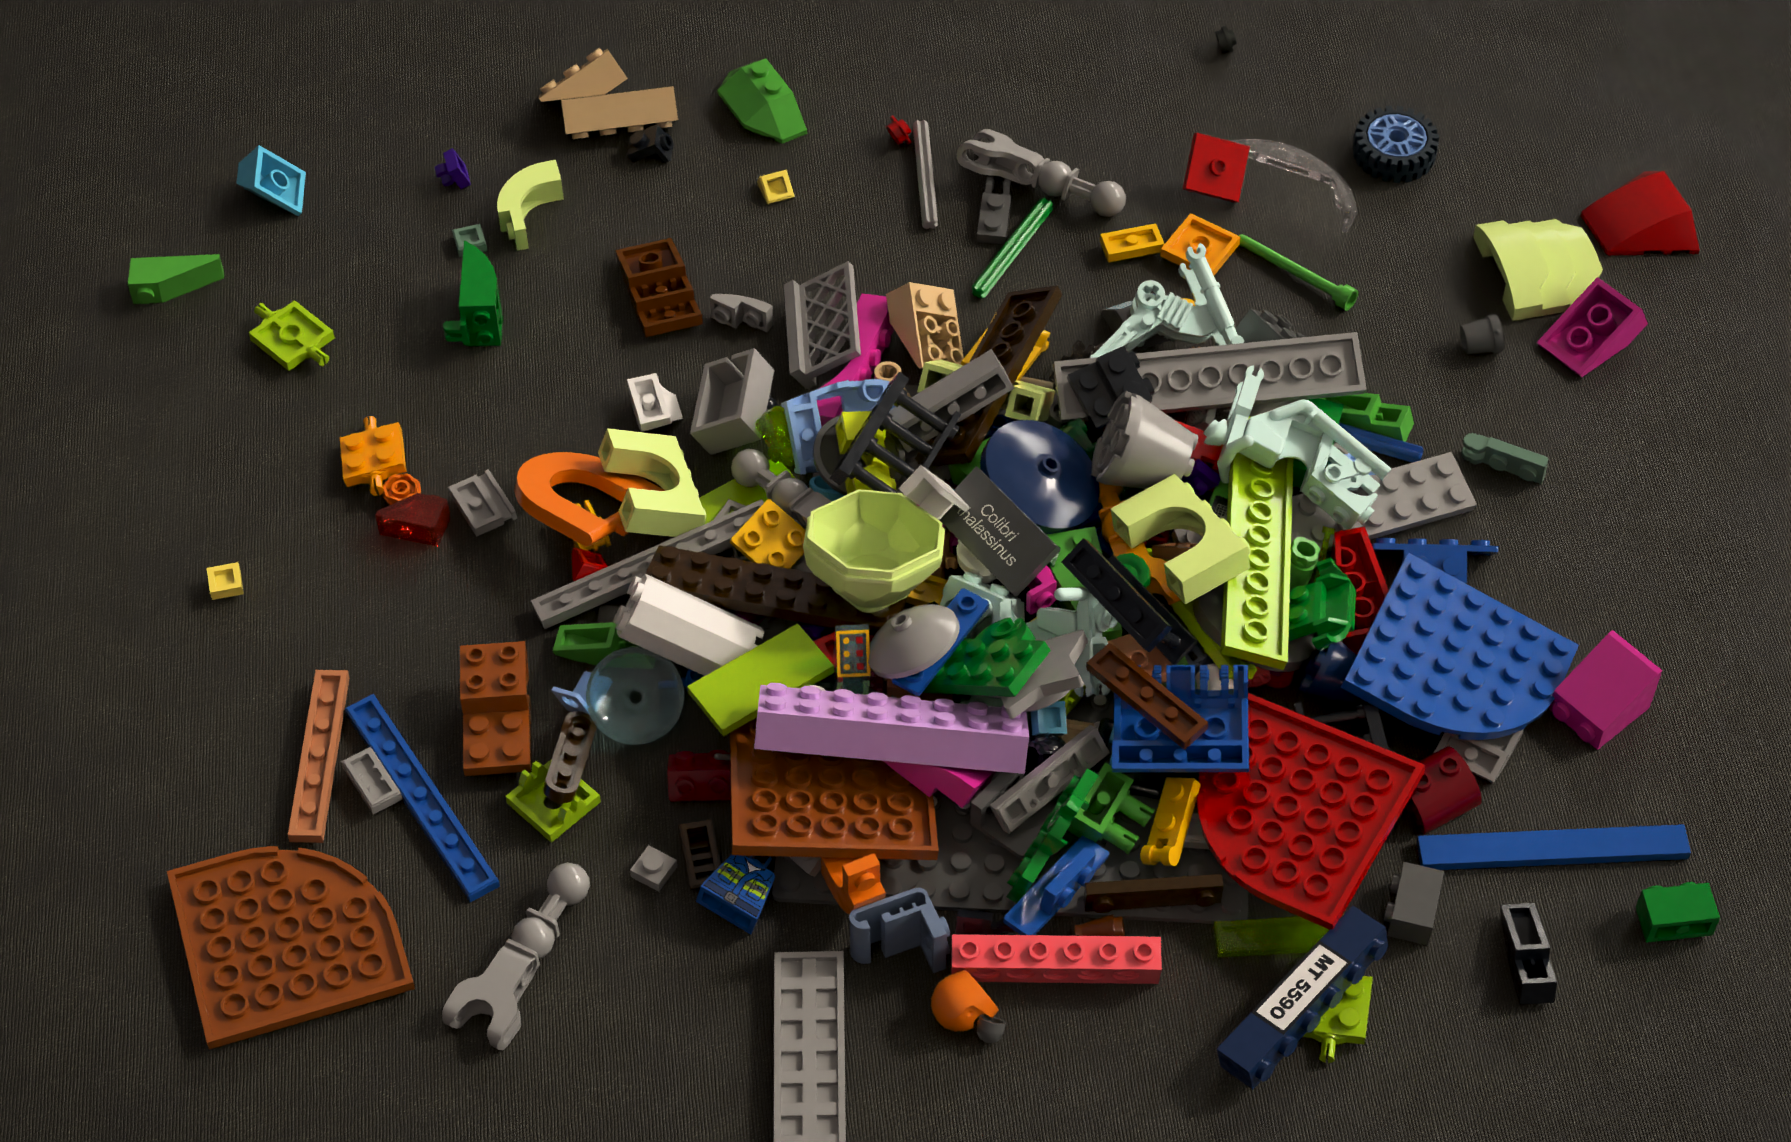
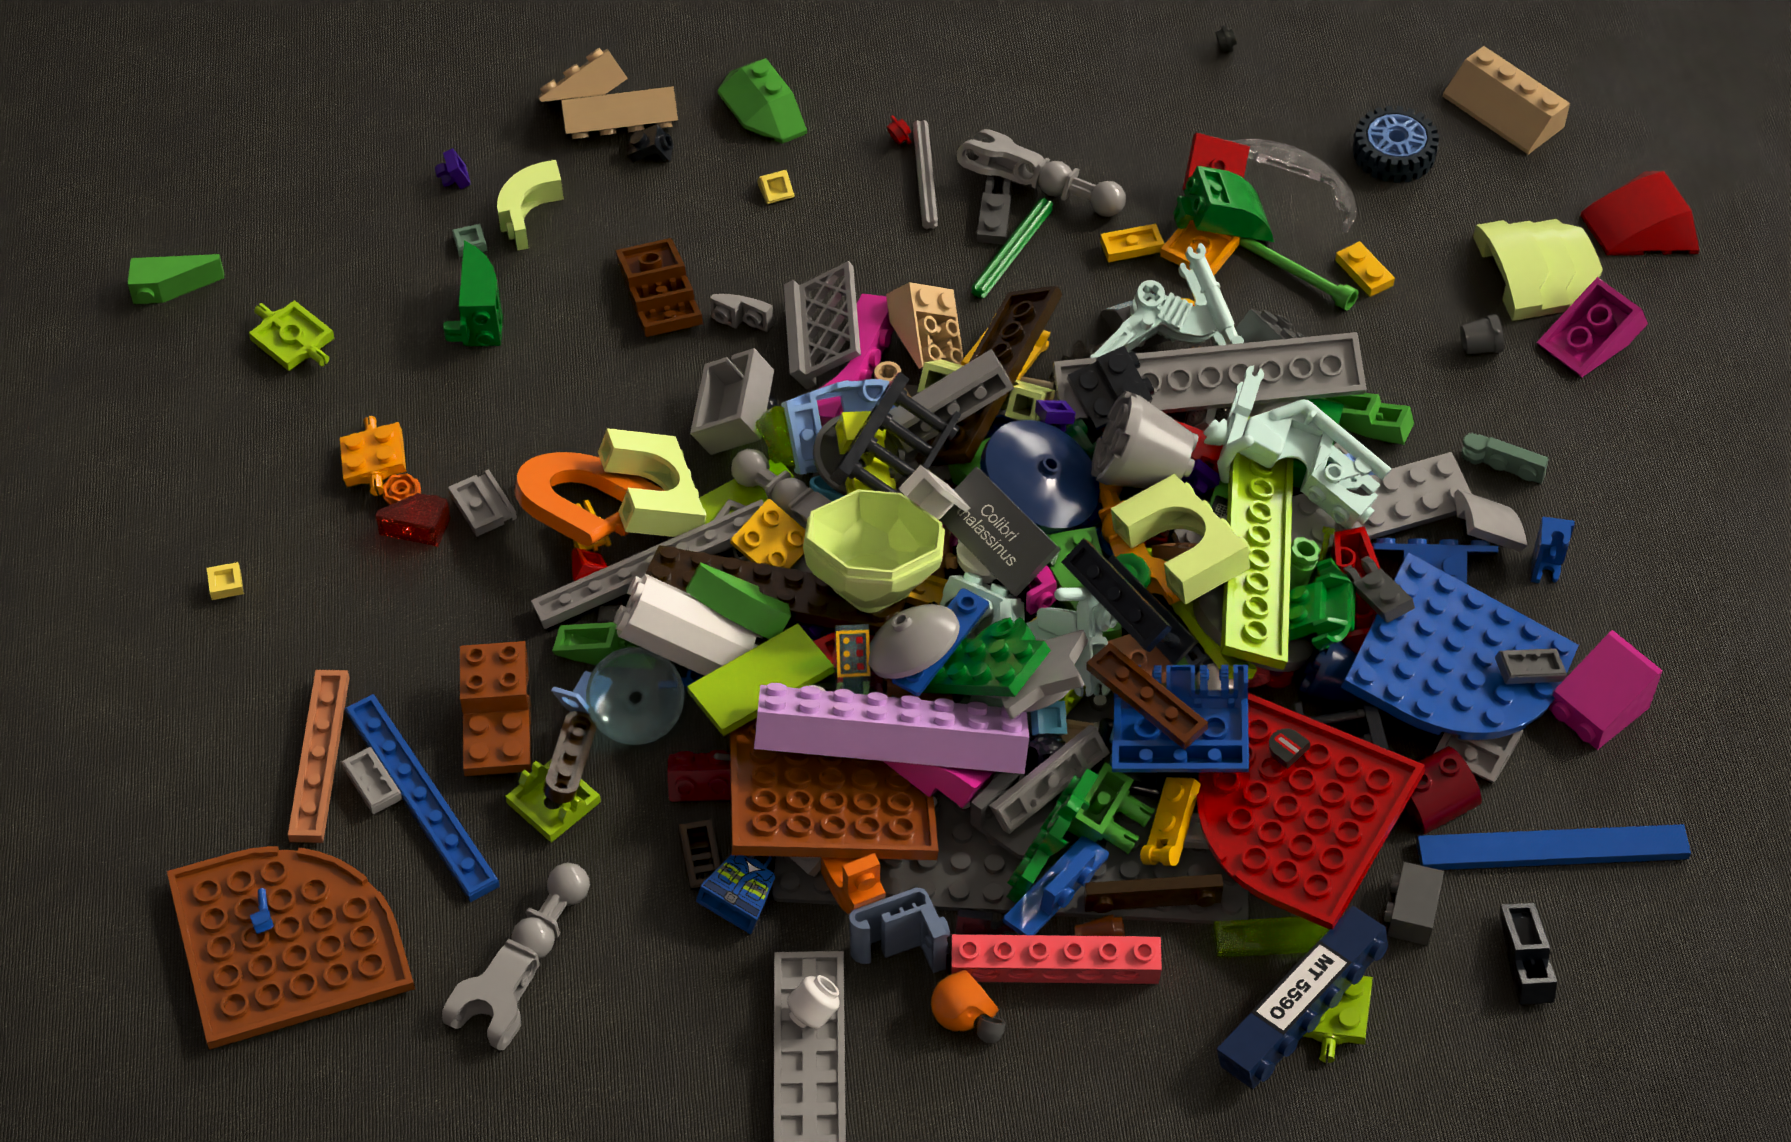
(262, 919): none -> blue hand
(272, 179): medium azure slope -> none
(652, 402): white slope -> none
(653, 868): light grey plate -> none
(739, 601): none -> bright green slope
(813, 1001): none -> white head
(1055, 413): none -> dark purple tile
(1222, 205): none -> green piece
(1287, 746): none -> pearl dark grey tile
(1365, 269): none -> yellow plate
(1380, 591): none -> dark grey hinge
(1385, 444): blue axle -> none
(1490, 521): none -> light grey slope
(1507, 100): none -> tan slope
(1530, 666): none -> dark grey plate
(1551, 547): none -> blue hinge
(1677, 912): green brick -> none

